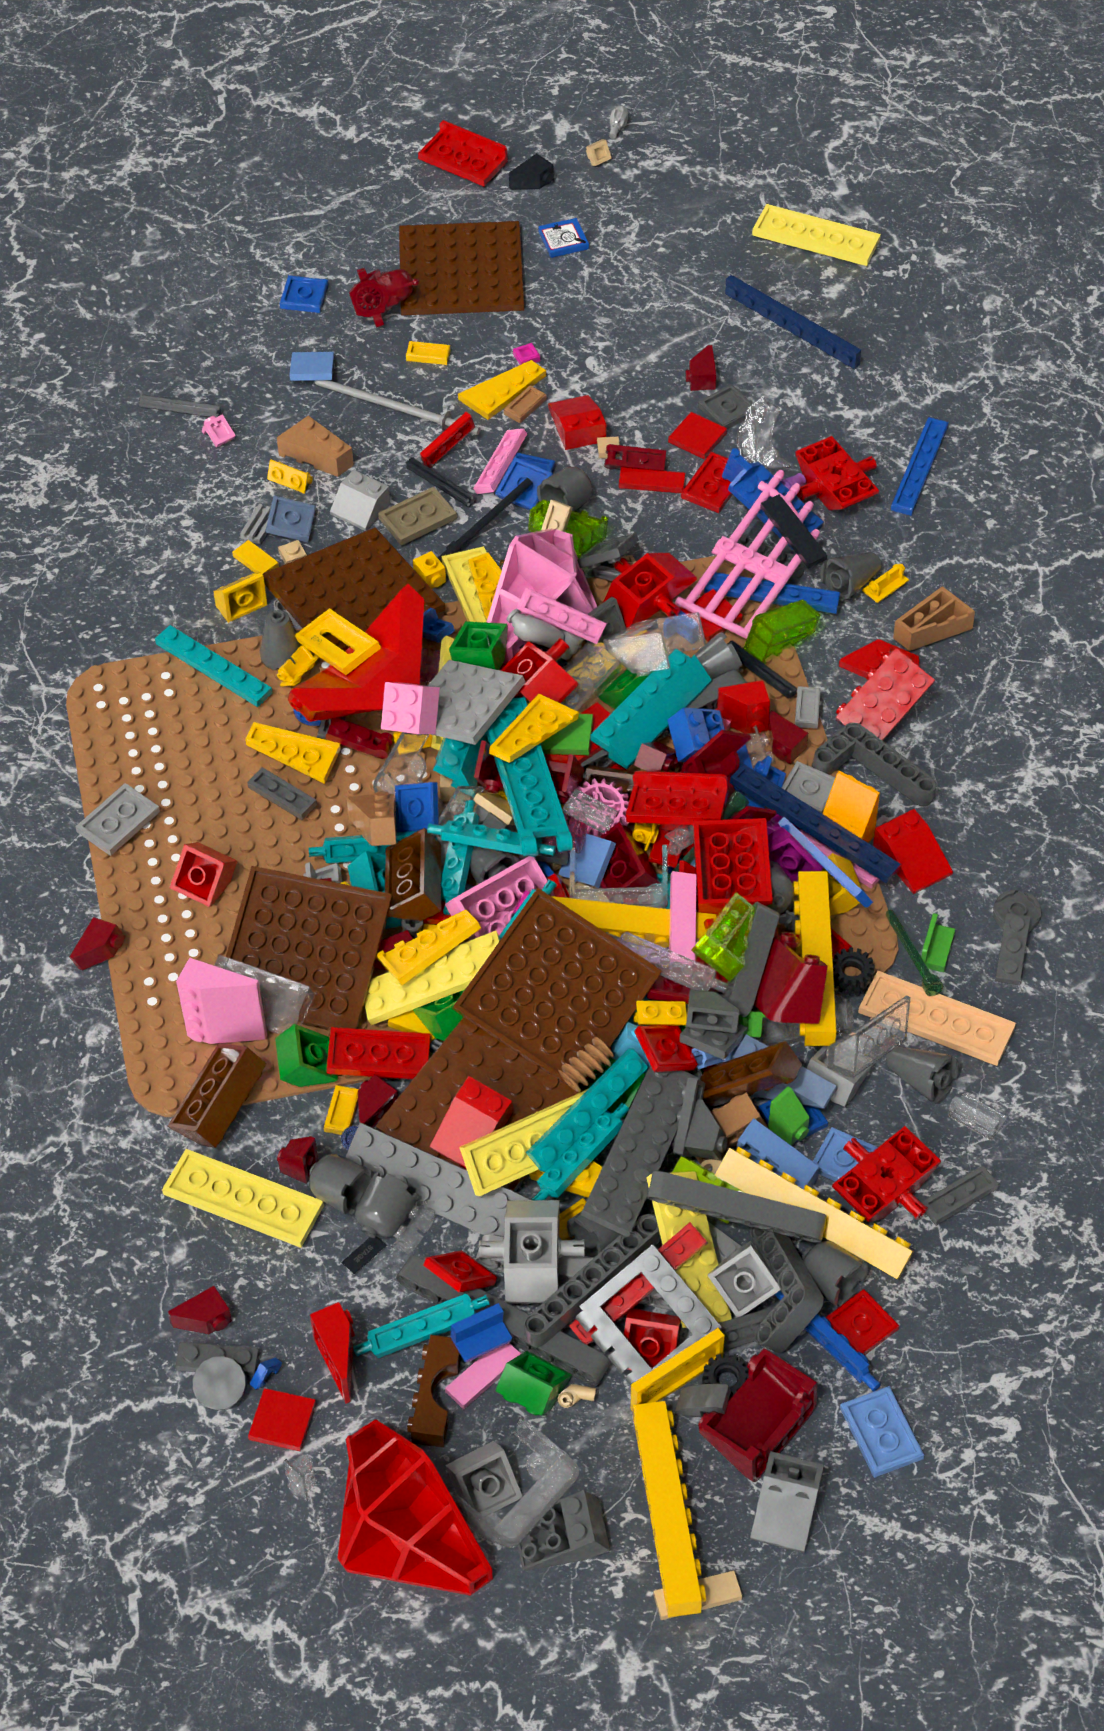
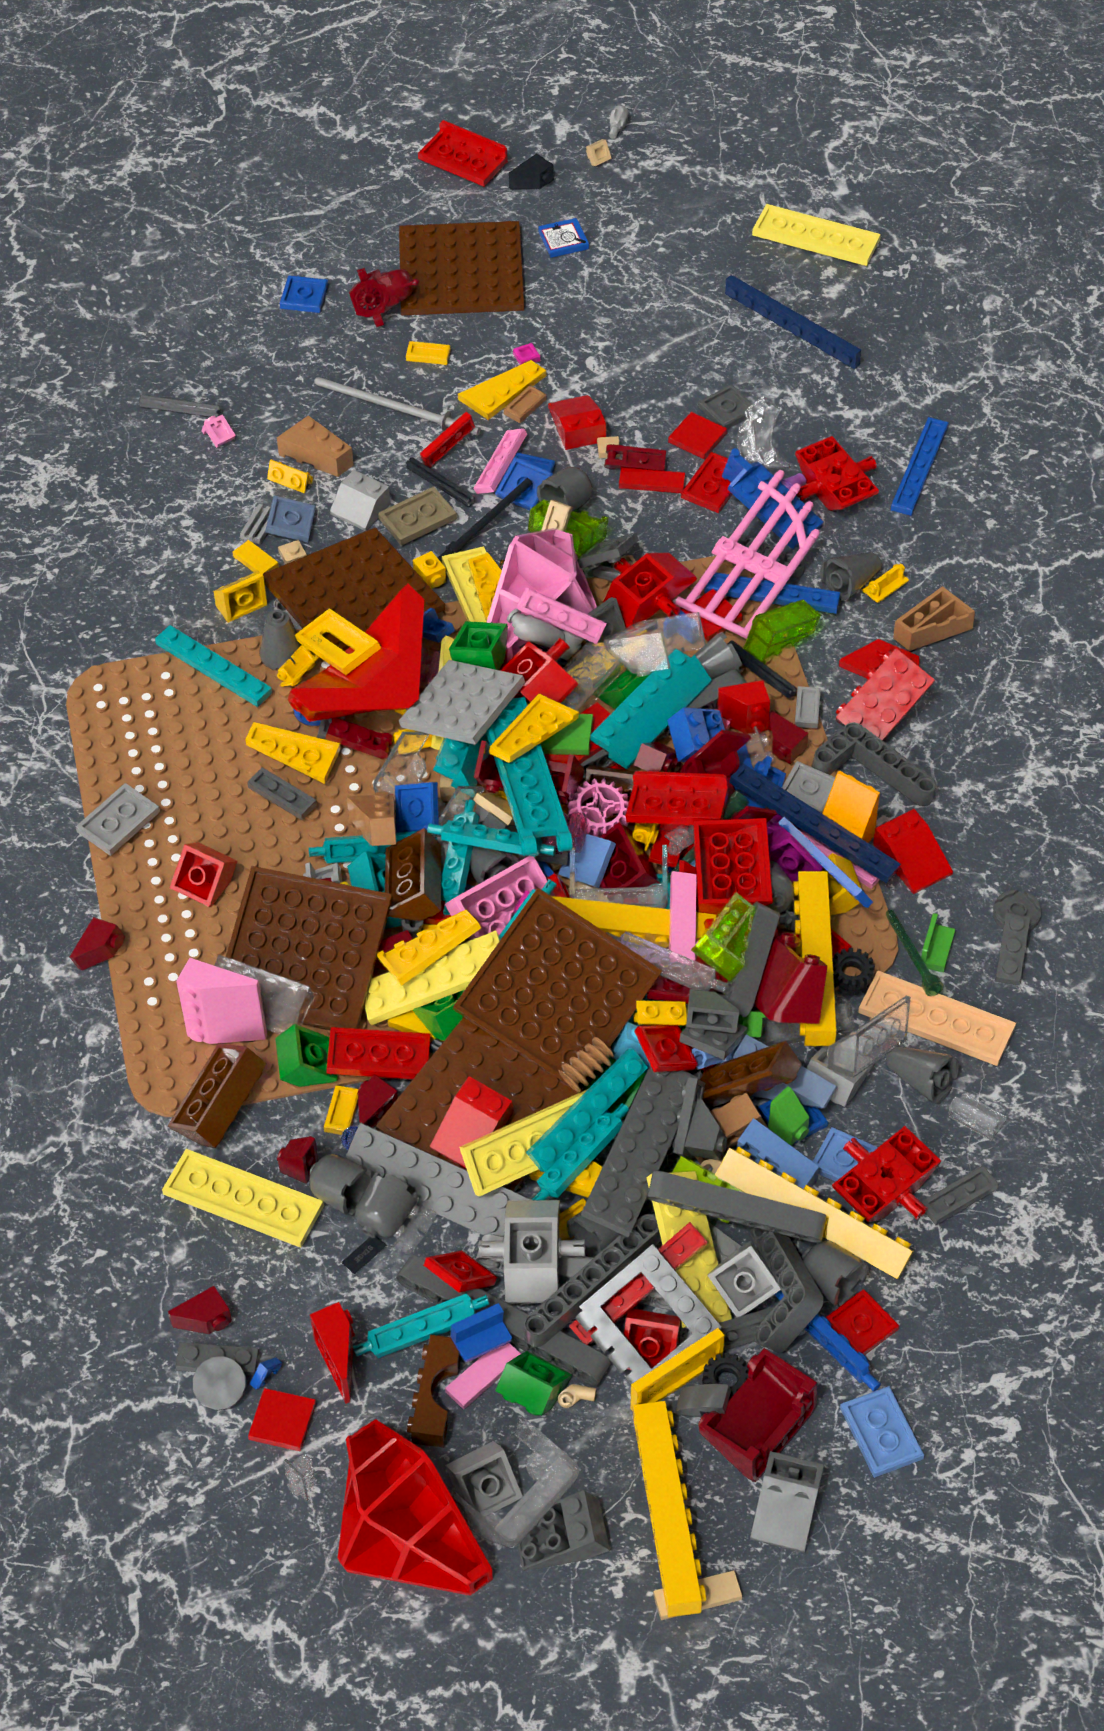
(311, 366): medium blue tile -> none
(410, 708): bright pink brick -> none
(590, 811): clear panel -> none
(702, 371): dark red slope -> none
(793, 531): black tile -> none

